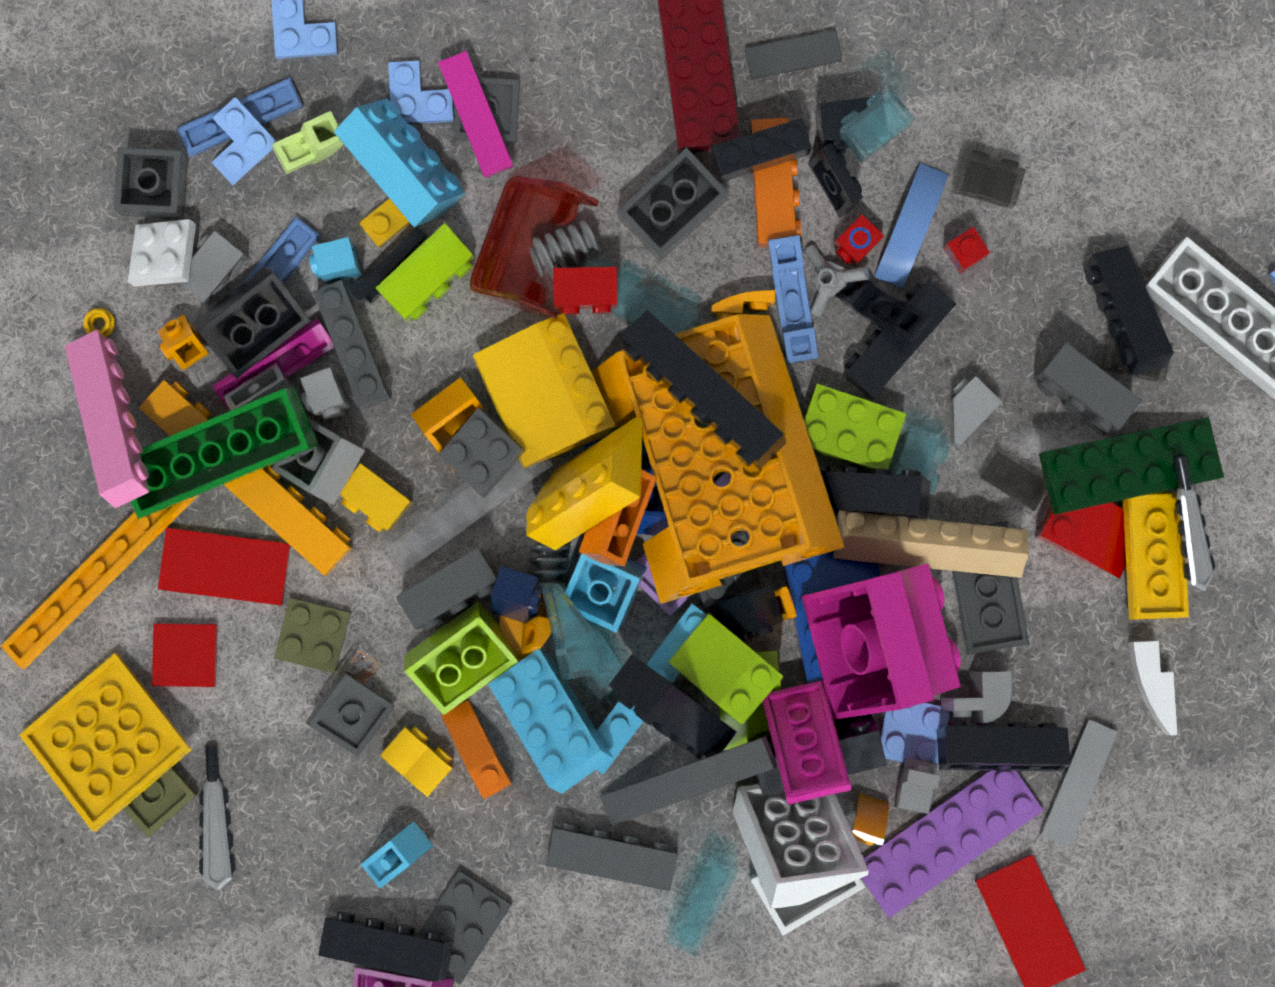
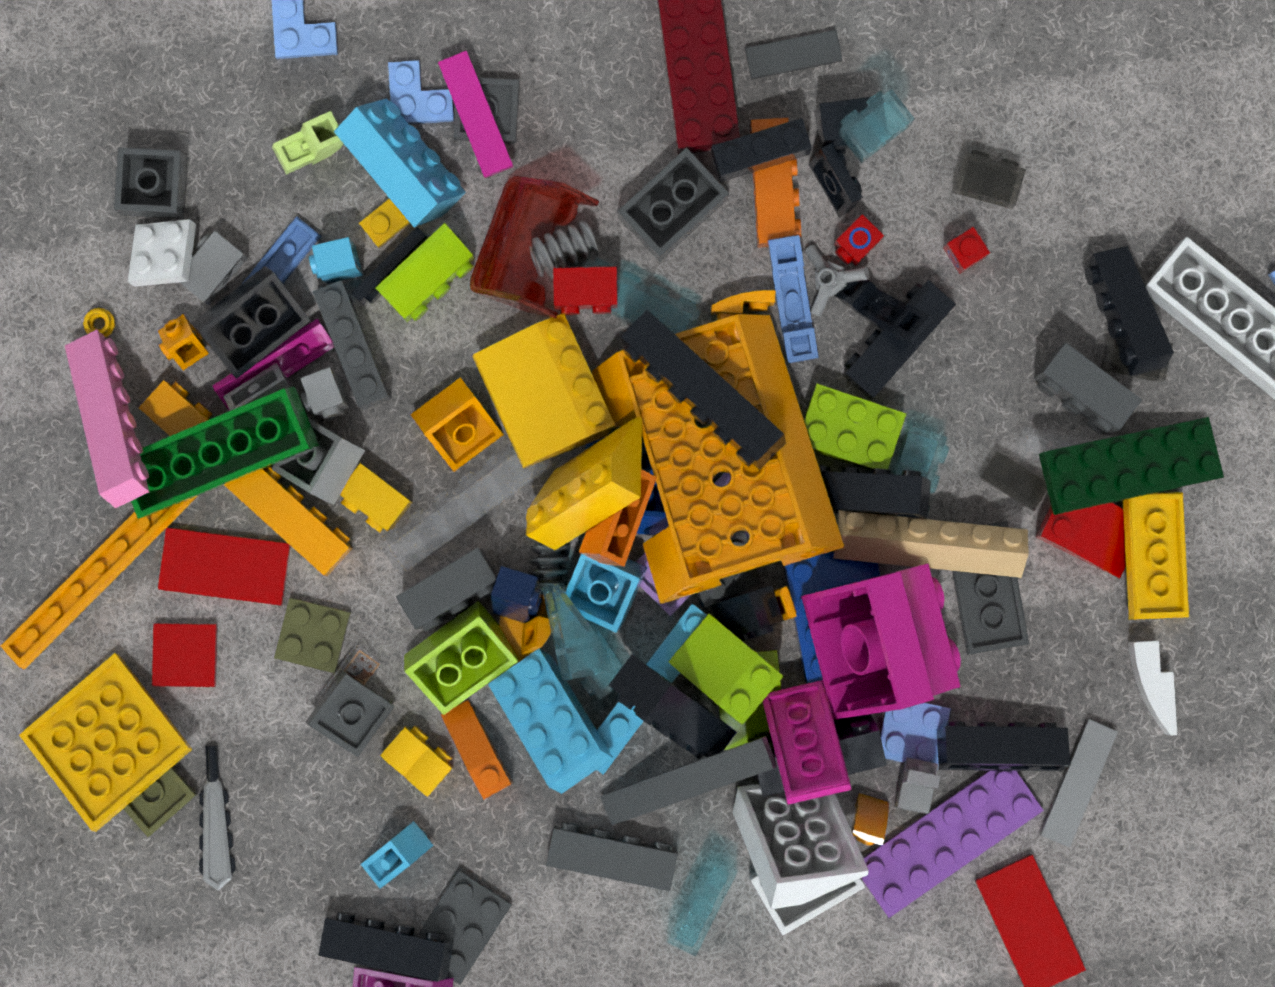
(249, 137): light blue plate -> none
(264, 105): medium blue tile -> none
(482, 452): dark grey plate -> none
(911, 225): medium blue slope -> none
(970, 408): light grey slope -> none
(988, 697): light grey brick -> none
(1195, 543): light grey sword -> none

